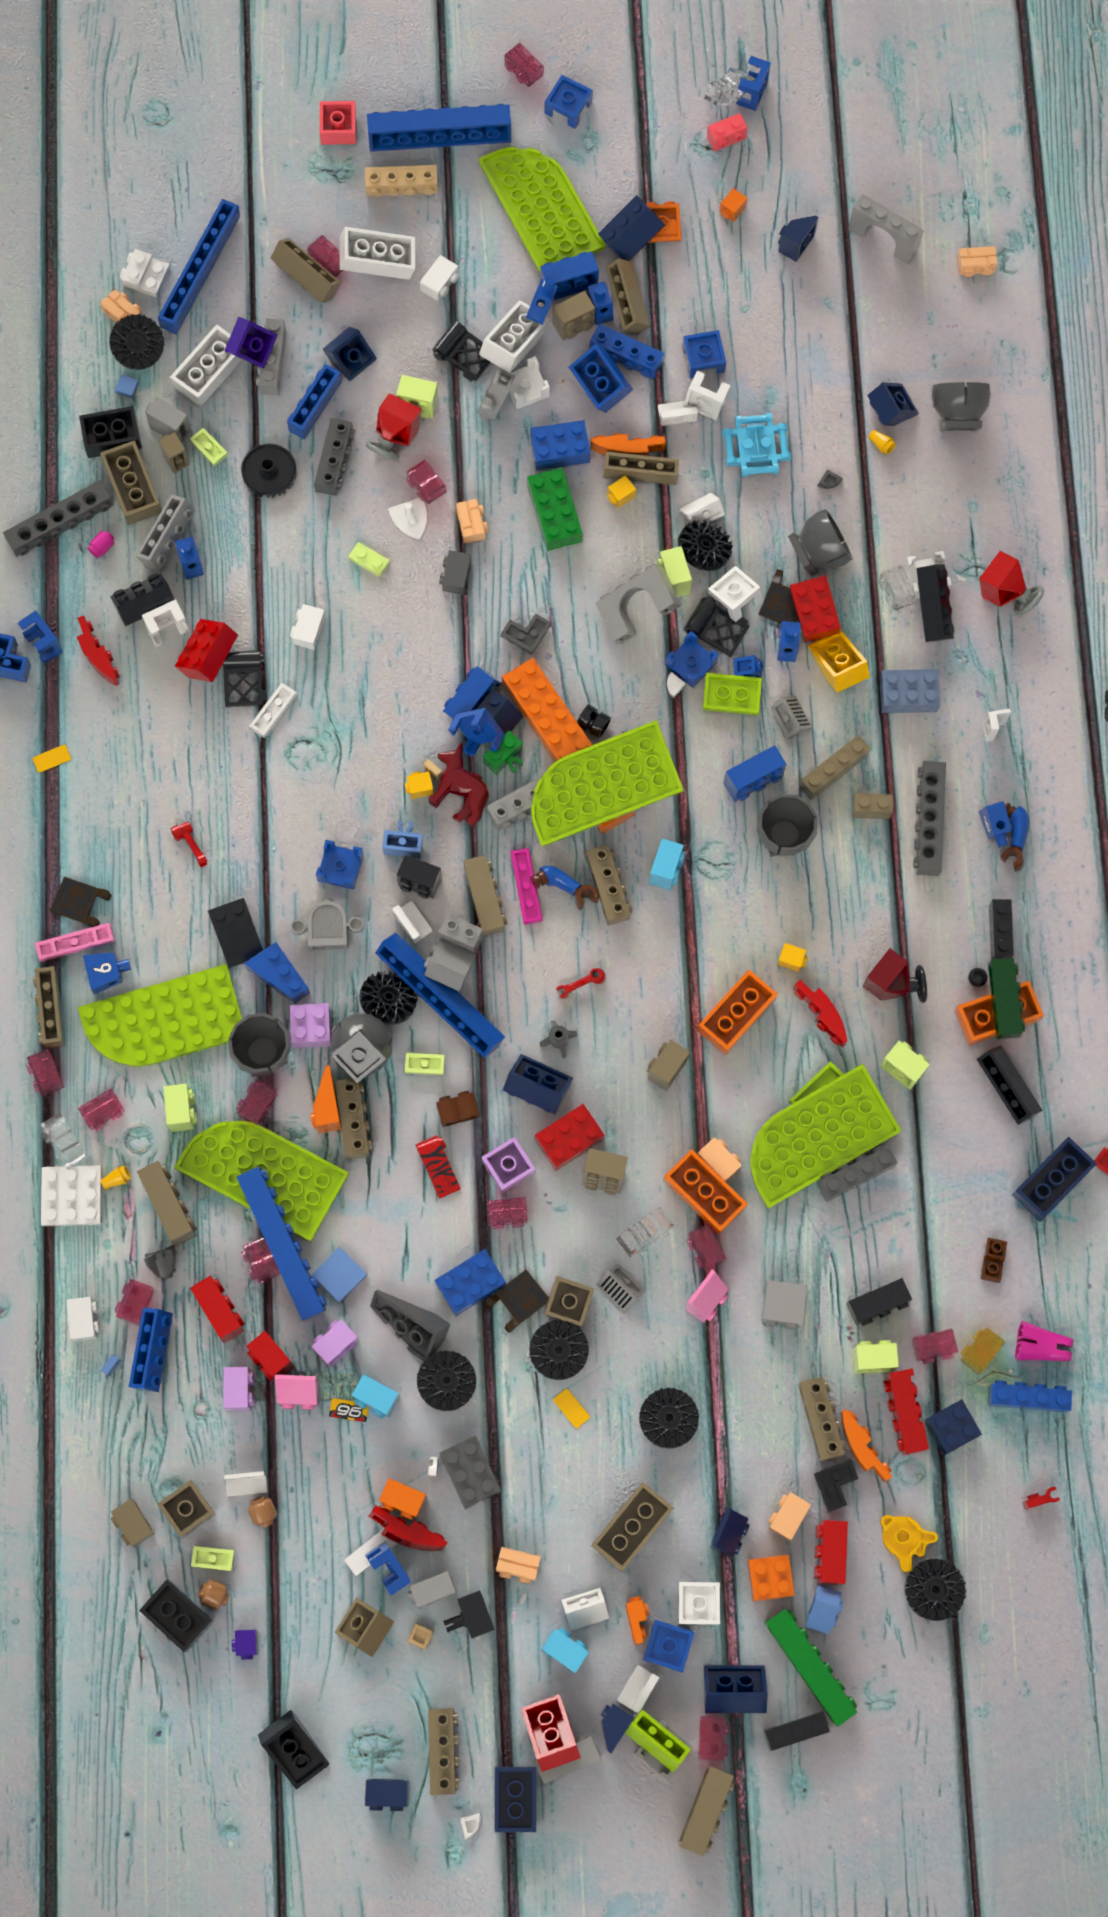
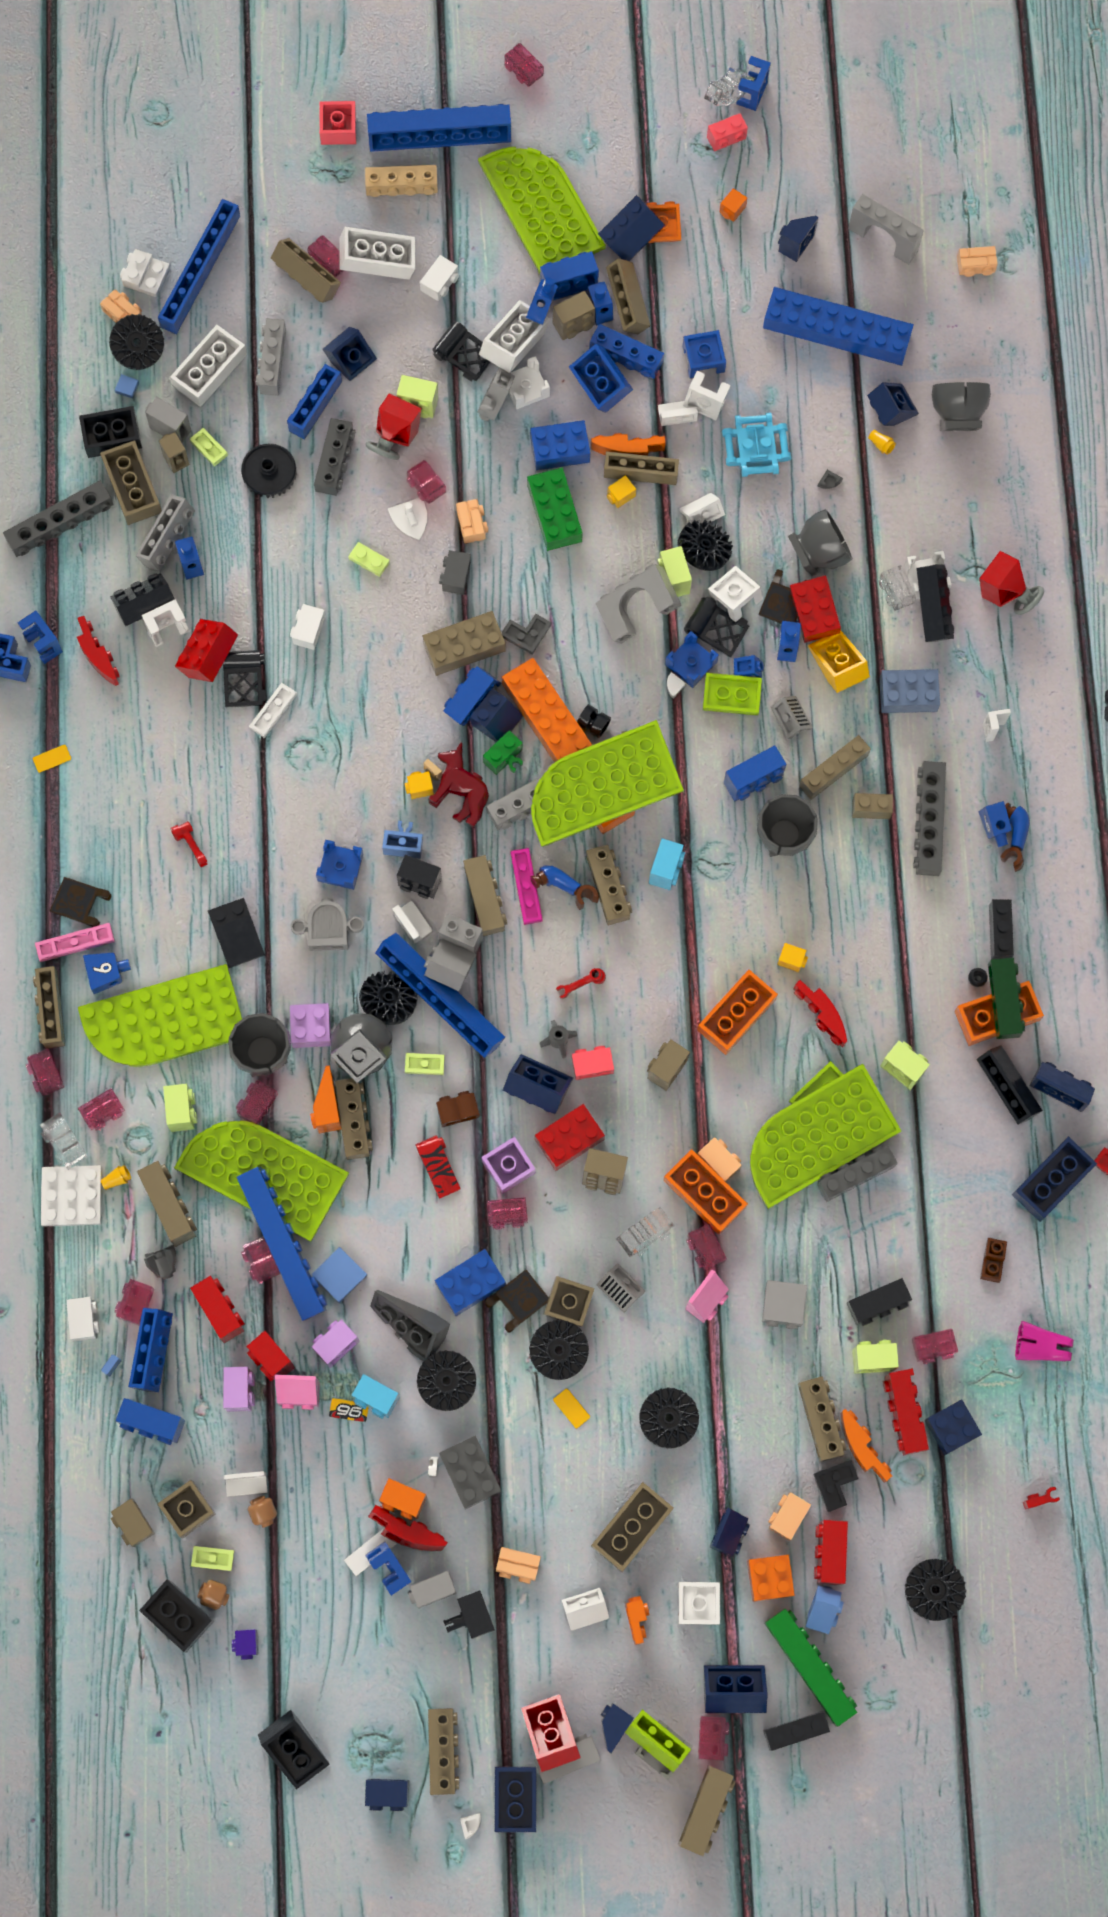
(101, 544): dark pink brick -> none
(150, 1421): none -> blue brick
(251, 342): dark purple brick -> none
(278, 972): blue wedge -> none
(364, 1627): dark tan slope -> none
(420, 1636): tan tile -> none
(464, 643): none -> dark tan brick
(478, 728): blue panel -> none
(565, 1650): medium azure brick -> none
(568, 99): blue panel -> none
(592, 1063): none -> coral brick
(638, 1689): white panel -> none
(668, 1646): blue panel -> none
(837, 326): none -> blue brick
(892, 980): dark red piece -> none
(905, 1538): yellow tile -> none
(982, 1350): clear yellow brick -> none
(1030, 1398): blue brick -> none
(1062, 1086): none -> dark blue slope

